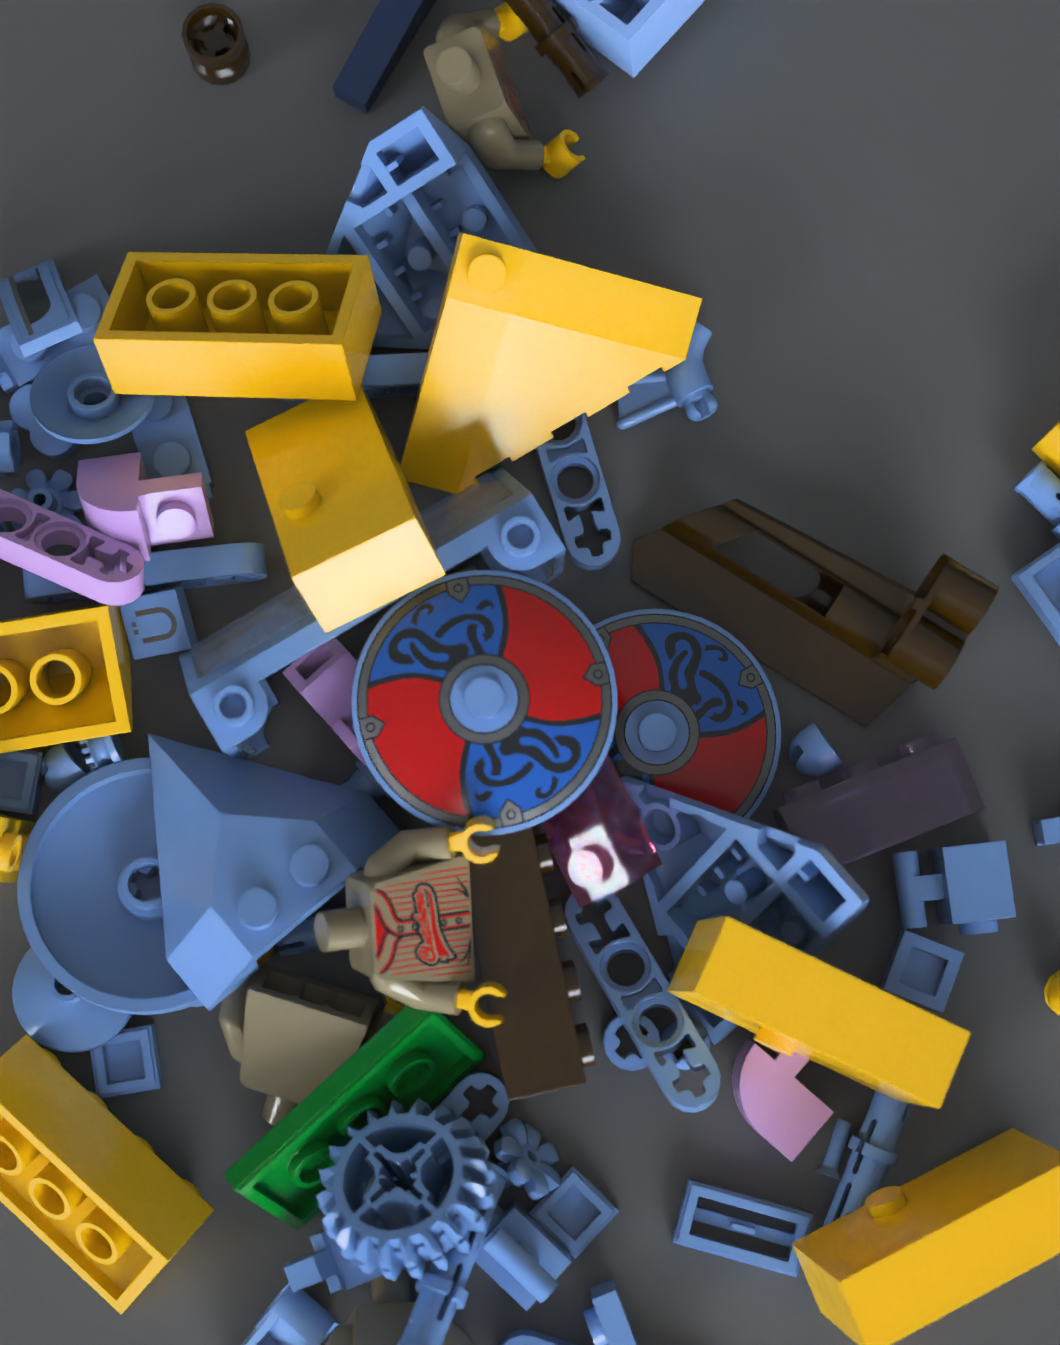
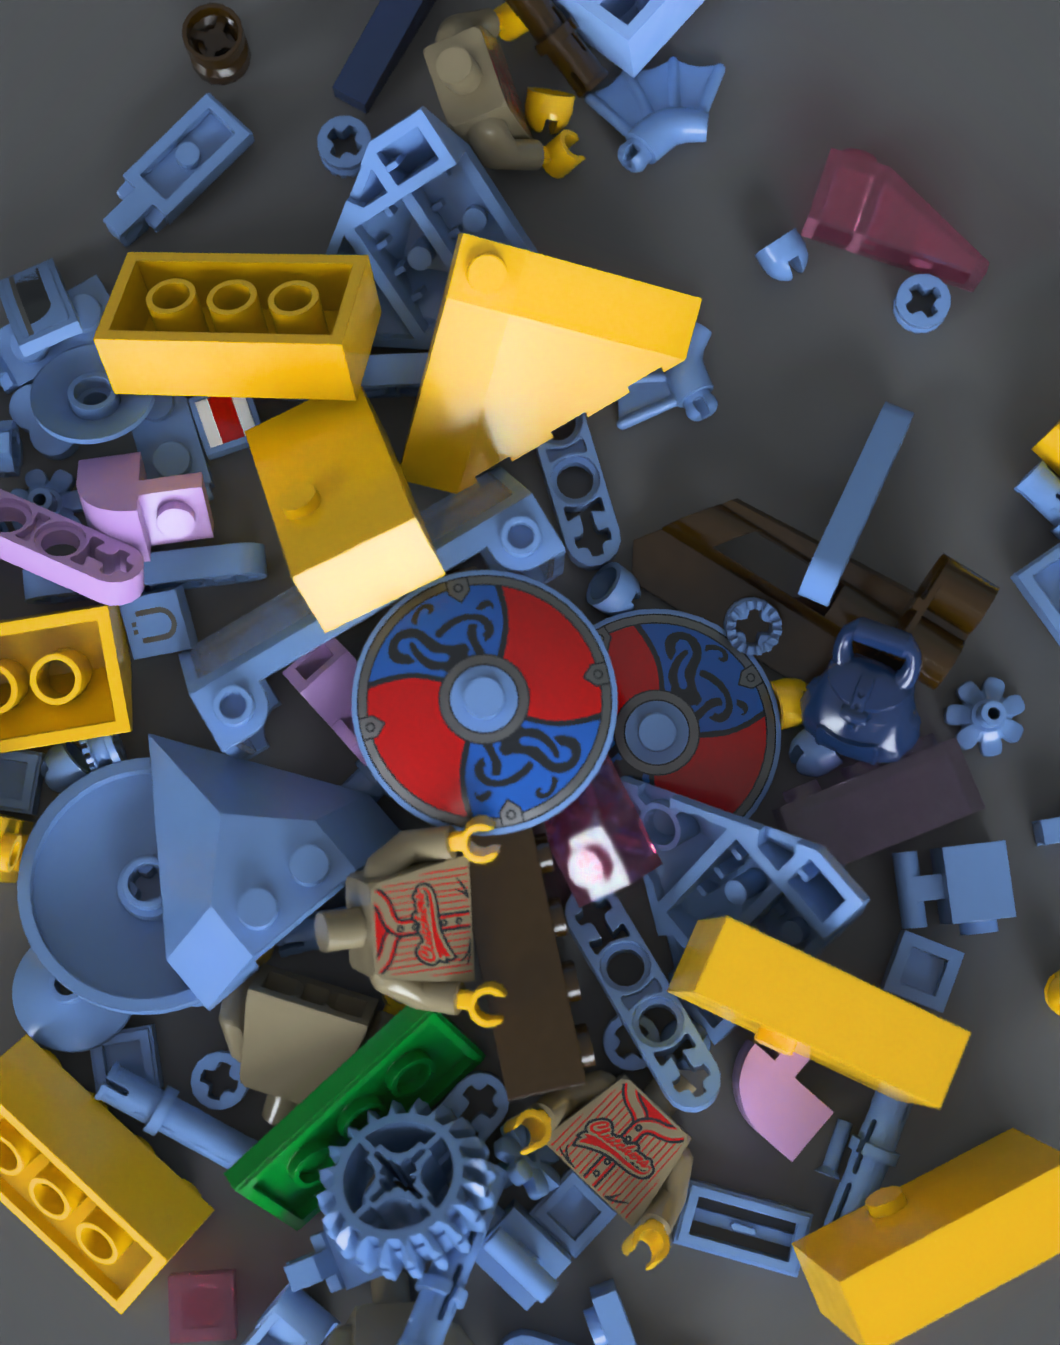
(173, 1117): none -> medium blue pin
(177, 169): none -> medium blue hinge
(202, 1088): none -> medium blue bush
(203, 1306): none -> clear pink plate
(223, 423): none -> tile
(341, 128): none -> medium blue bush
(550, 105): none -> yellow hinge
(613, 590): none -> medium blue hinge
(621, 1147): none -> dark tan torso
(658, 109): none -> medium blue arm
(764, 640): none -> medium blue bush
(785, 249): none -> medium blue hinge
(788, 696): none -> yellow hinge
(855, 504): none -> medium blue beam
(863, 703): none -> dark blue piece
(881, 217): none -> clear pink slope
(924, 285): none -> medium blue bush
(974, 718): none -> medium blue plant

